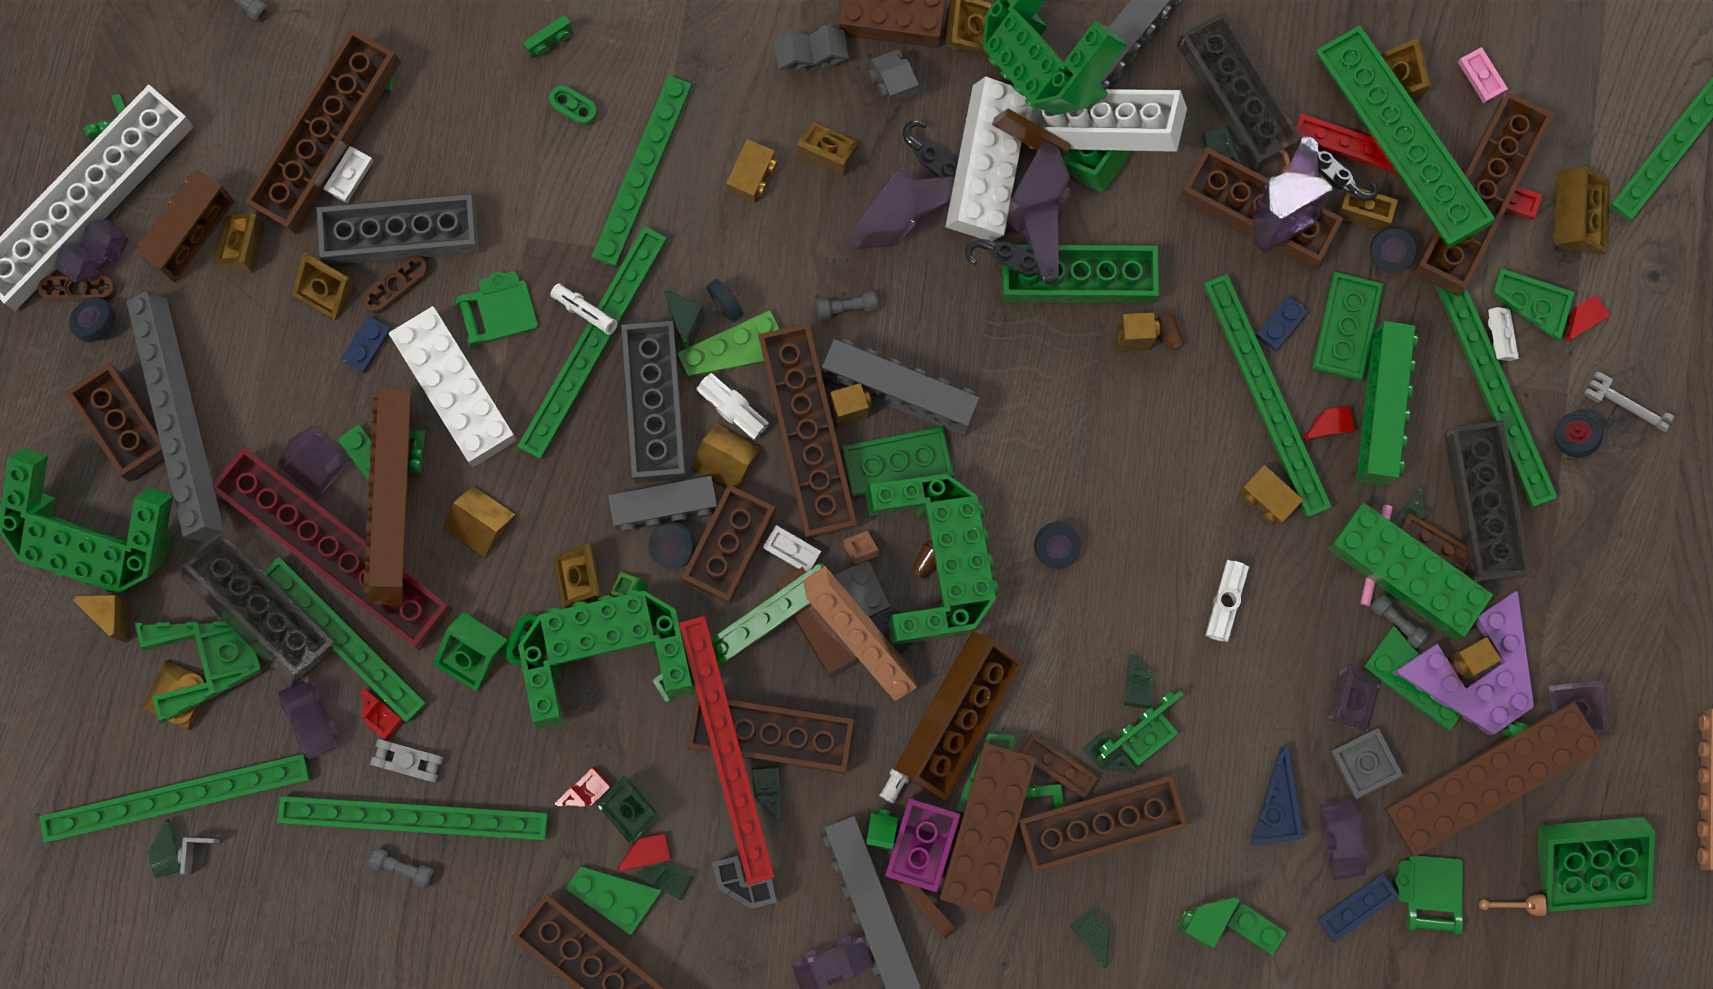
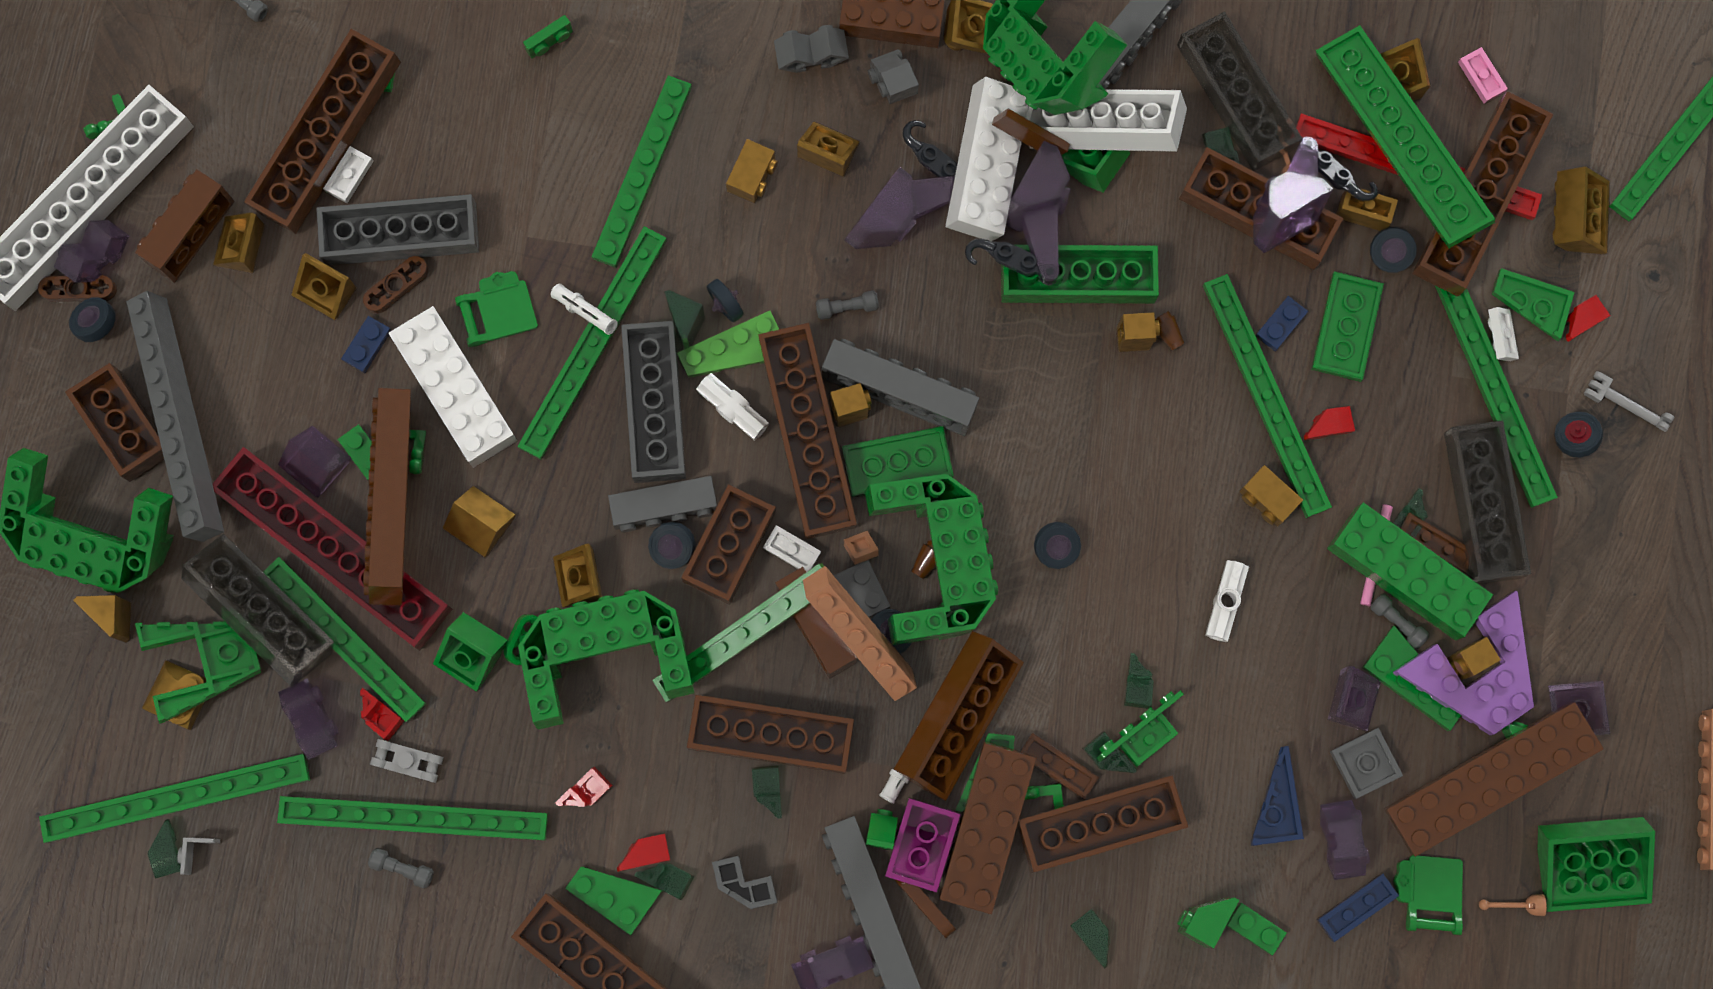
(574, 106): green plate -> none
(625, 583): green slope -> none
(629, 810): clear green slope -> none
(725, 457): pearl gold slope -> none
(726, 750): red plate -> none
(1386, 404): green brick -> none

